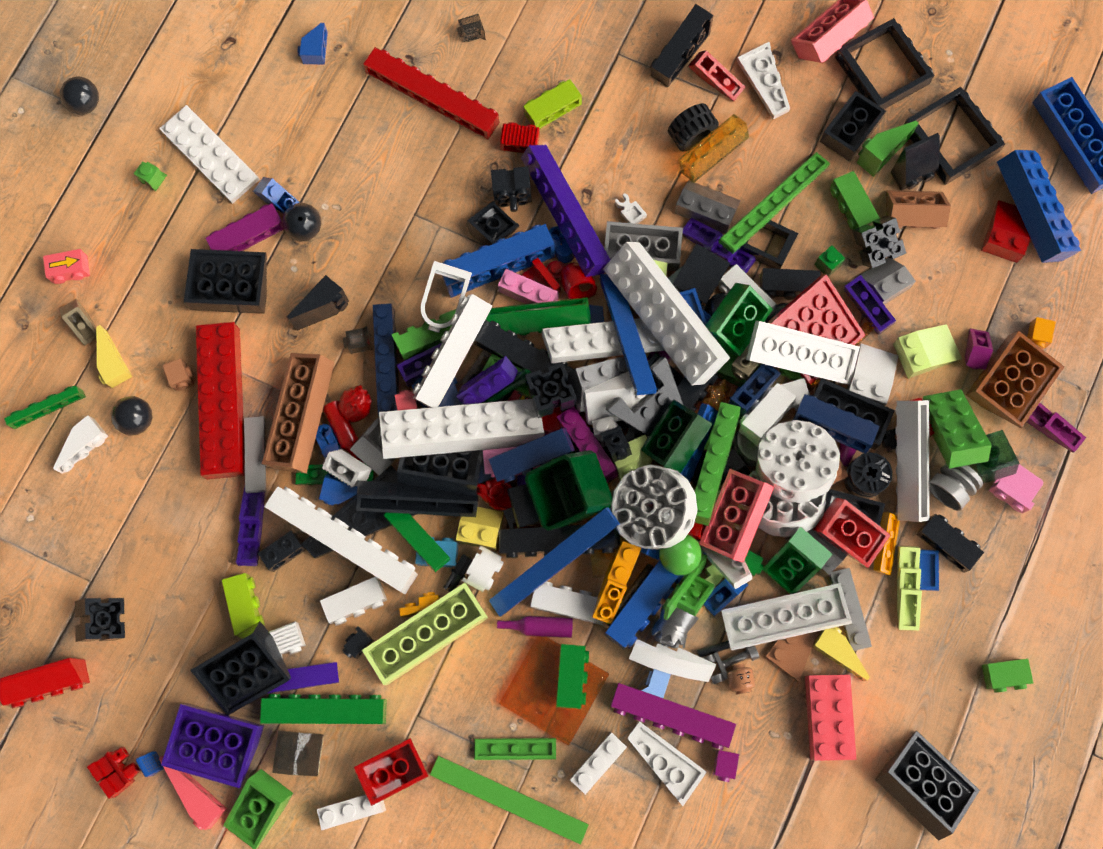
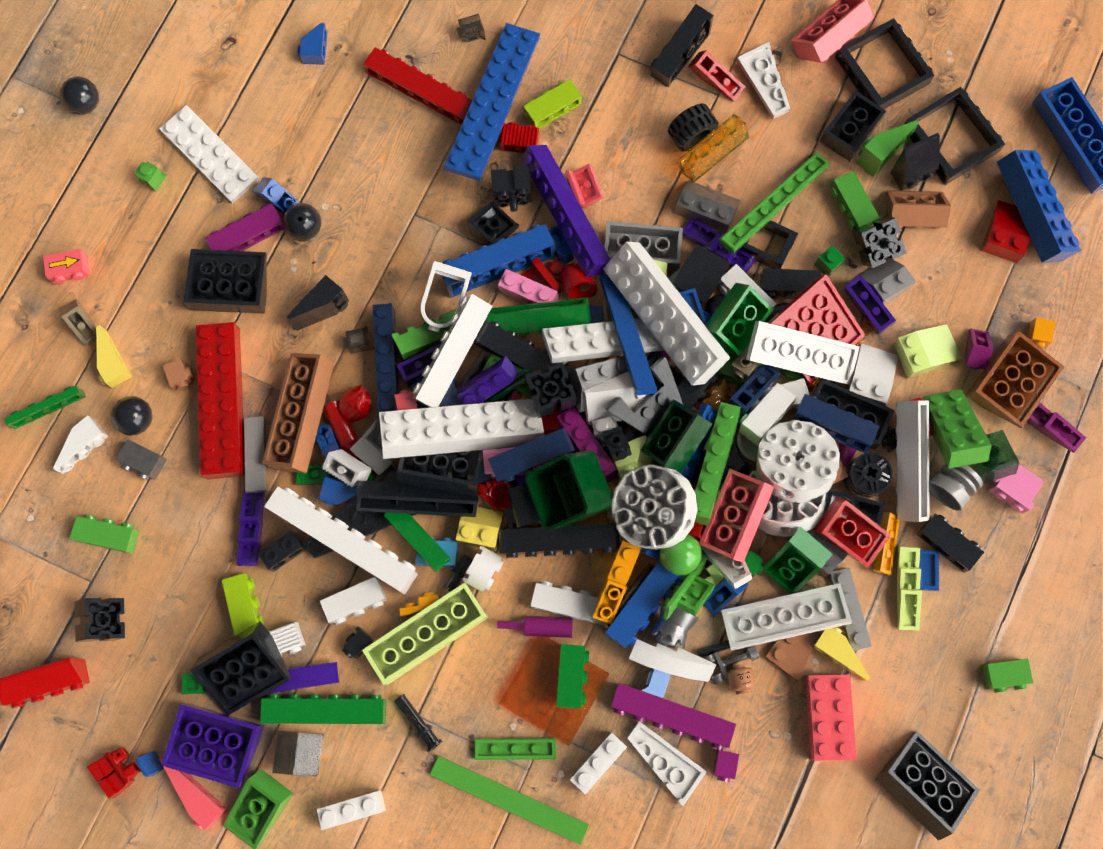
(104, 533): none -> bright green brick
(141, 459): none -> flat silver brick
(191, 685): none -> green plate
(391, 772): red slope -> none
(425, 730): none -> black pin
(492, 102): none -> blue plate
(554, 561): blue tile -> none
(584, 185): none -> coral bracket
(631, 211): white plate -> none

